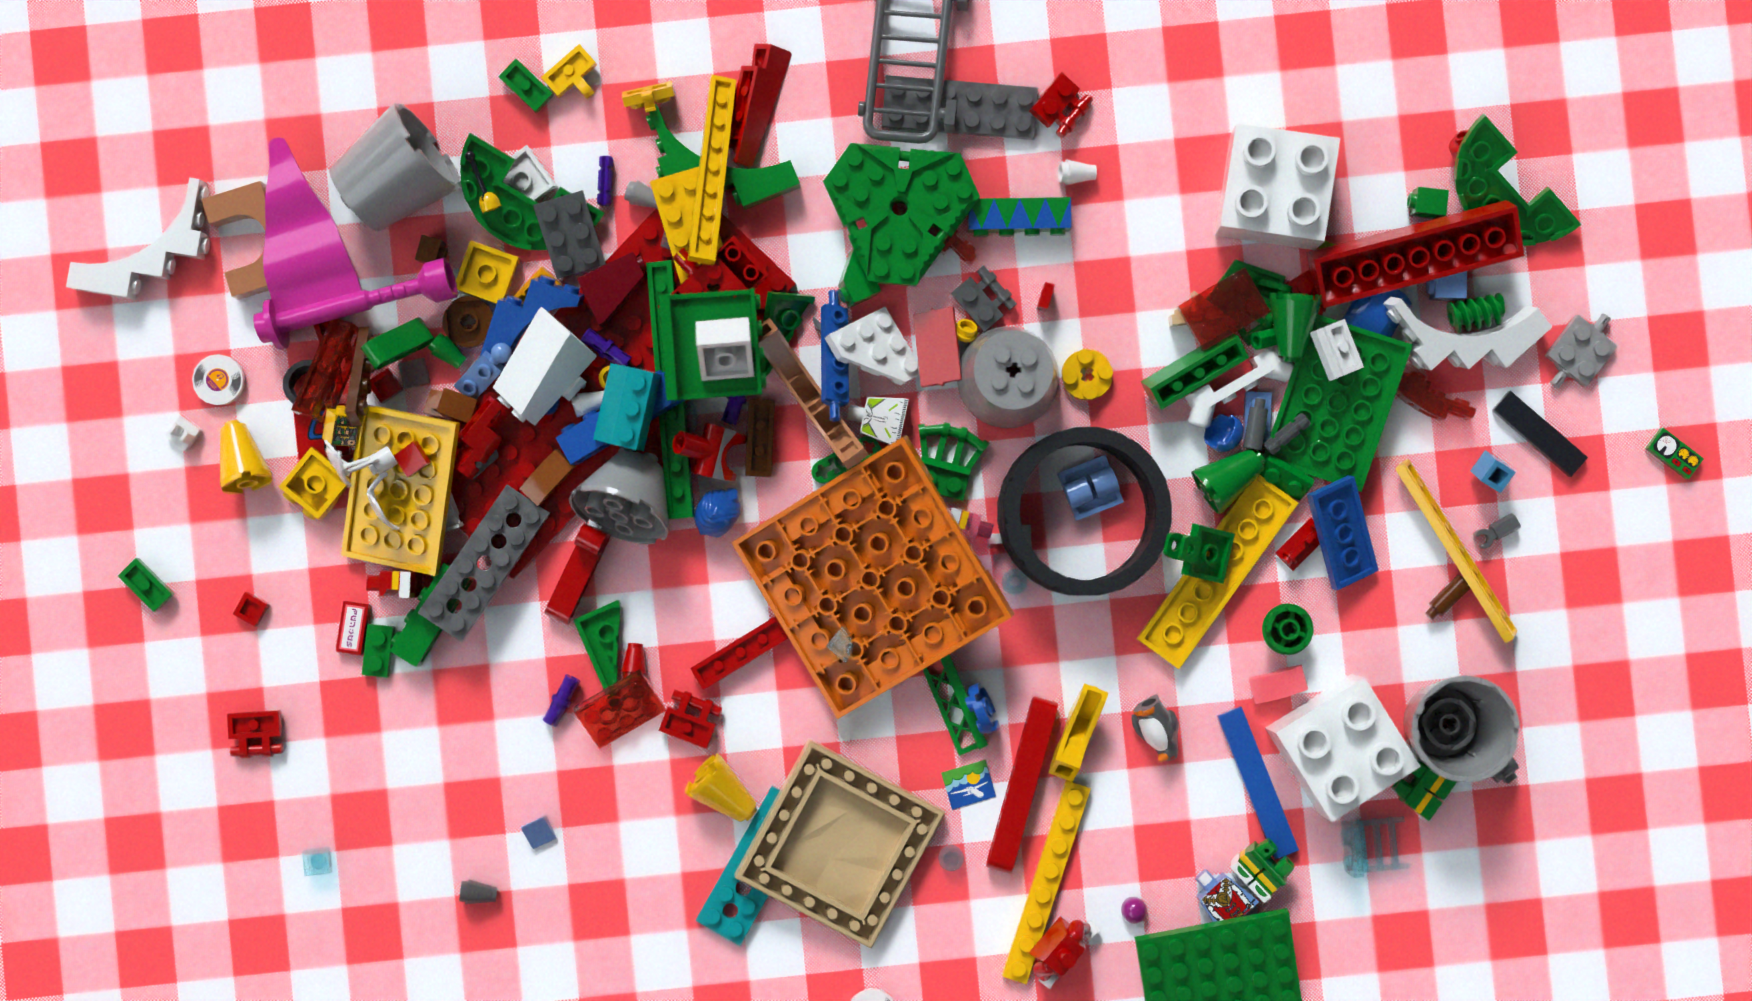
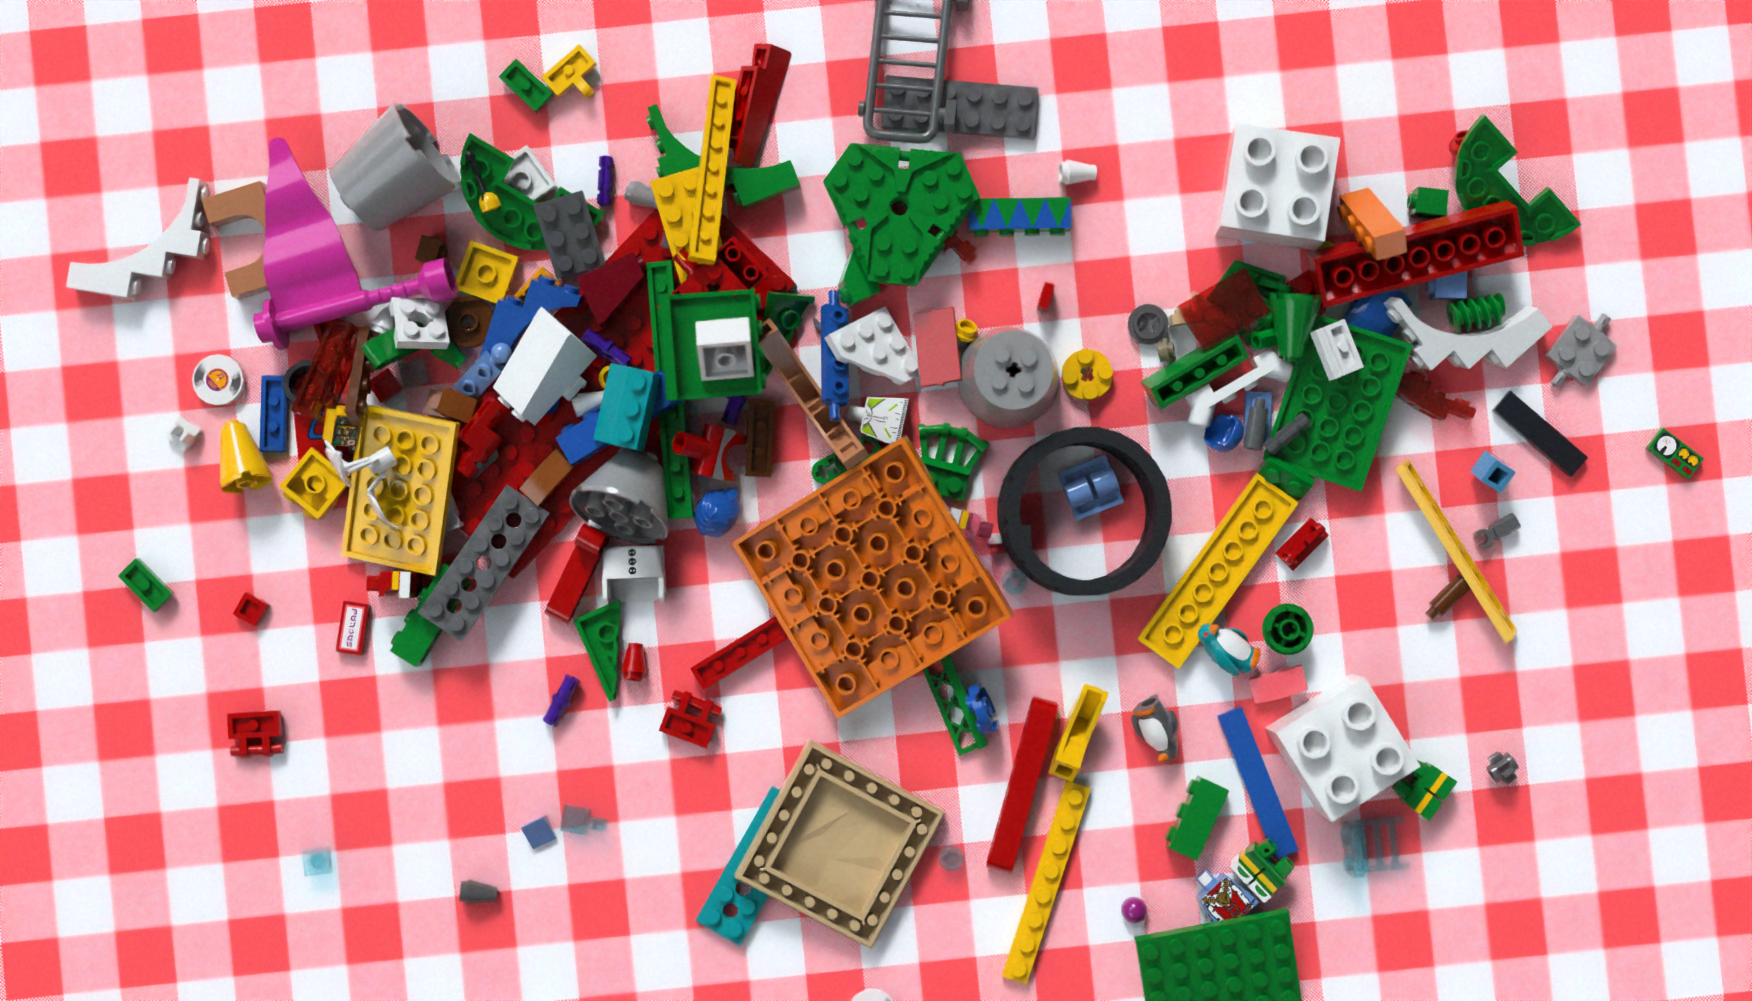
(273, 415): none -> blue tile
(377, 650): green plate -> none
(383, 321): none -> white cone
(412, 459): red tile -> none
(422, 310): none -> white brick
(578, 820): none -> clear light blue plate
(619, 708): clear red plate -> none
(634, 574): none -> white piece
(648, 96): yellow plate -> none
(721, 790): yellow cone -> none
(841, 644): clear light blue tile -> none
(968, 784): sticker -> none
(977, 303): dark grey plate -> none
(1055, 99): red plate -> none
(1061, 948): red torso -> none
(1159, 327): none -> dark grey gear
(1166, 350): none -> dark tan plate
(1193, 552): green plate -> none
(1196, 817): none -> green brick
(1228, 478): green cone -> none
(1229, 648): none -> animal
(1342, 532): blue plate -> none
(1372, 224): none -> orange brick
(1479, 729): light grey cone -> none

